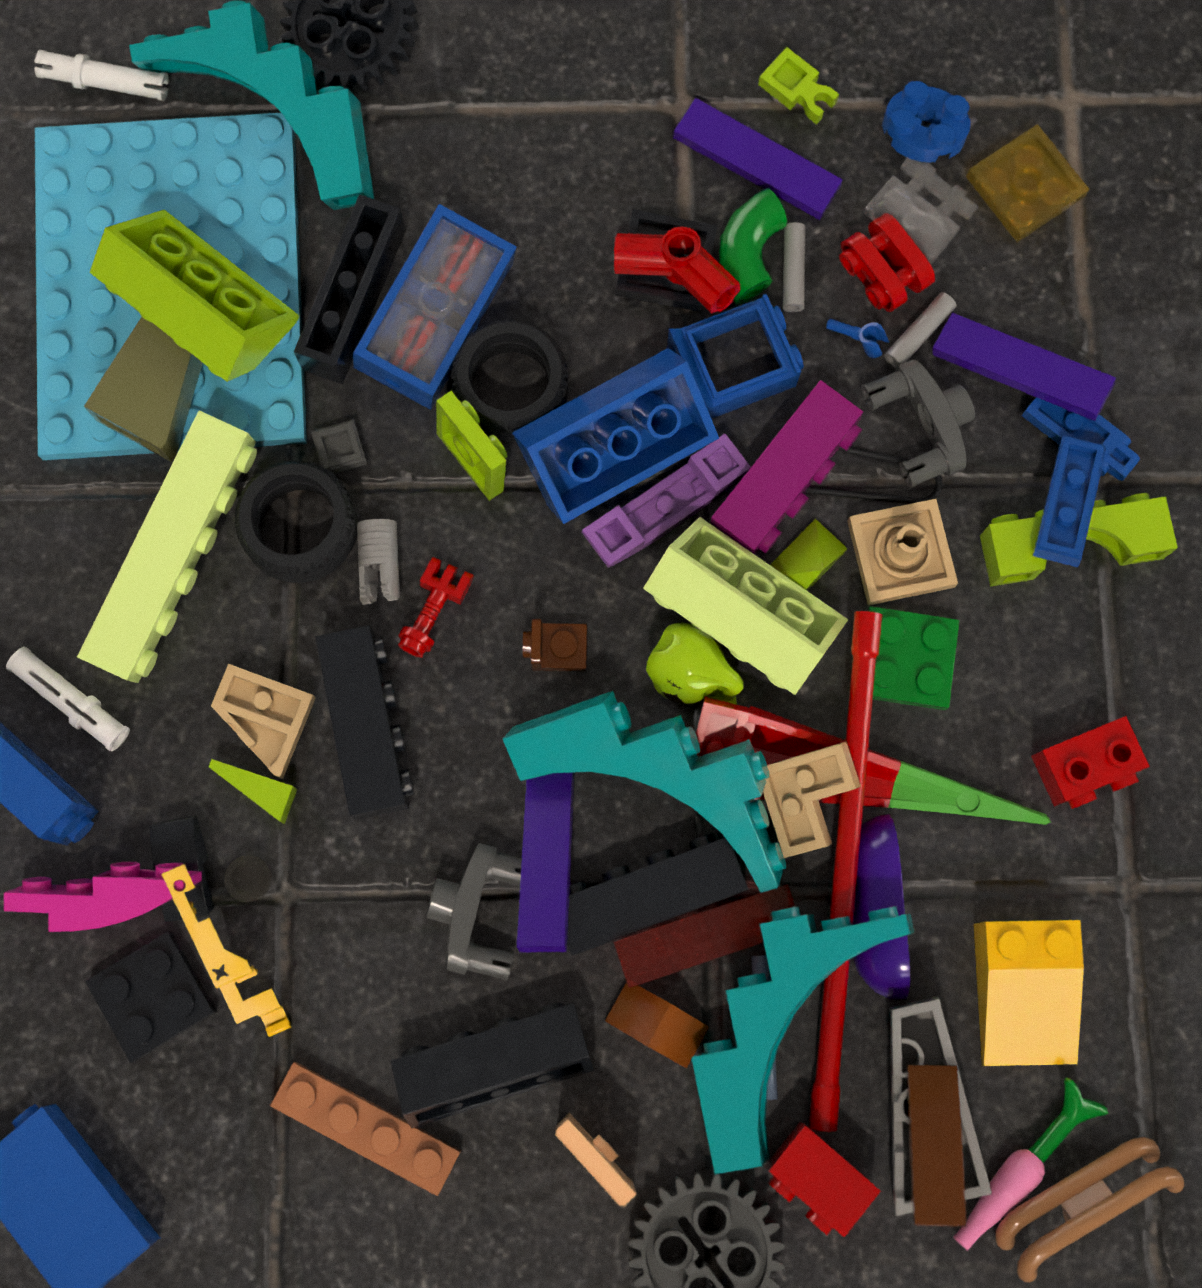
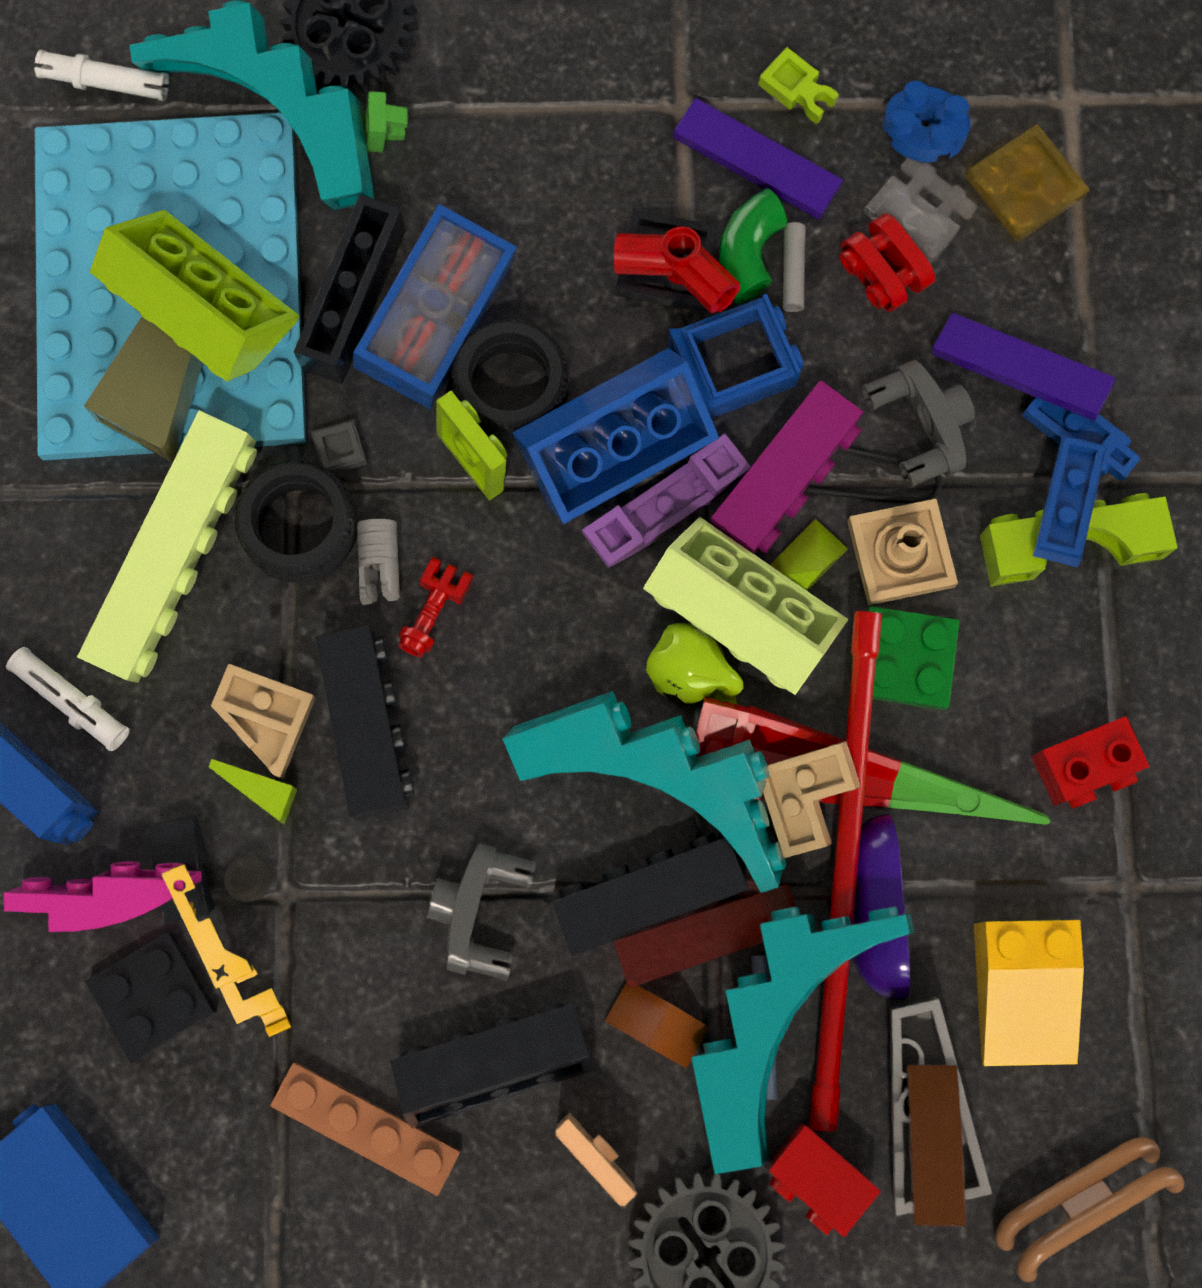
(383, 122): none -> bright green tile
(546, 864): dark purple tile -> none
(556, 646): reddish brown bracket -> none
(866, 335): blue hand -> none
(920, 330): light grey piece -> none
(1025, 1167): bright pink piece -> none

